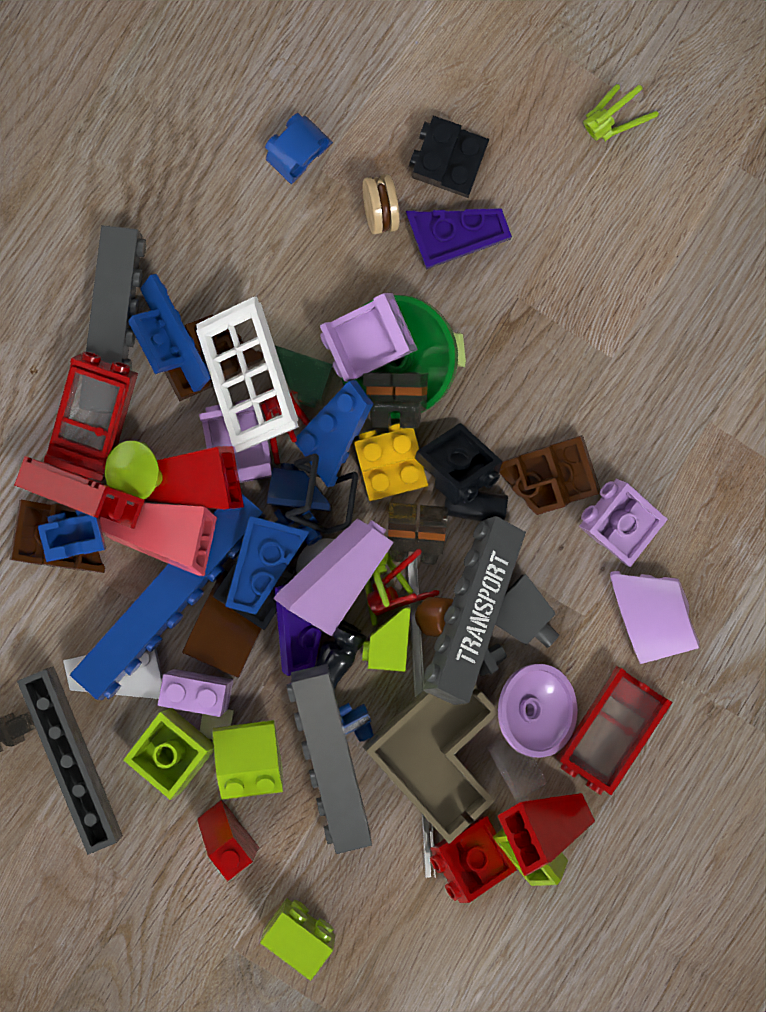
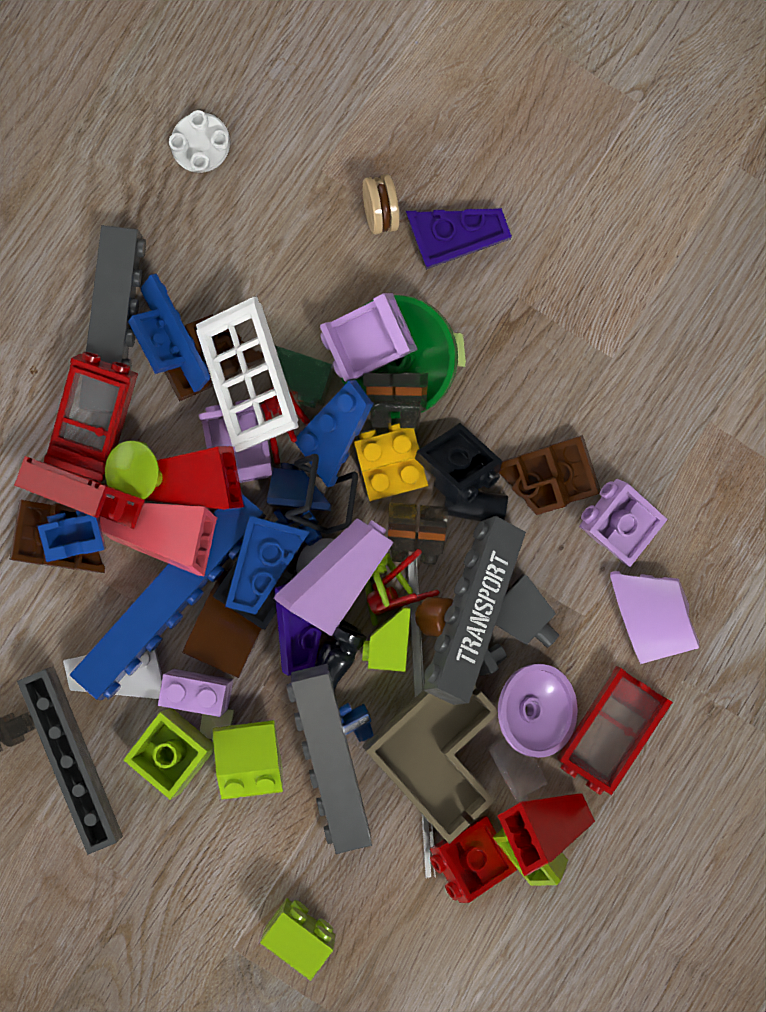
(200, 142): none -> white dish
(226, 840): red slope -> none
(296, 147): blue cylinder -> none
(448, 156): black plate -> none
(599, 122): lime plant -> none

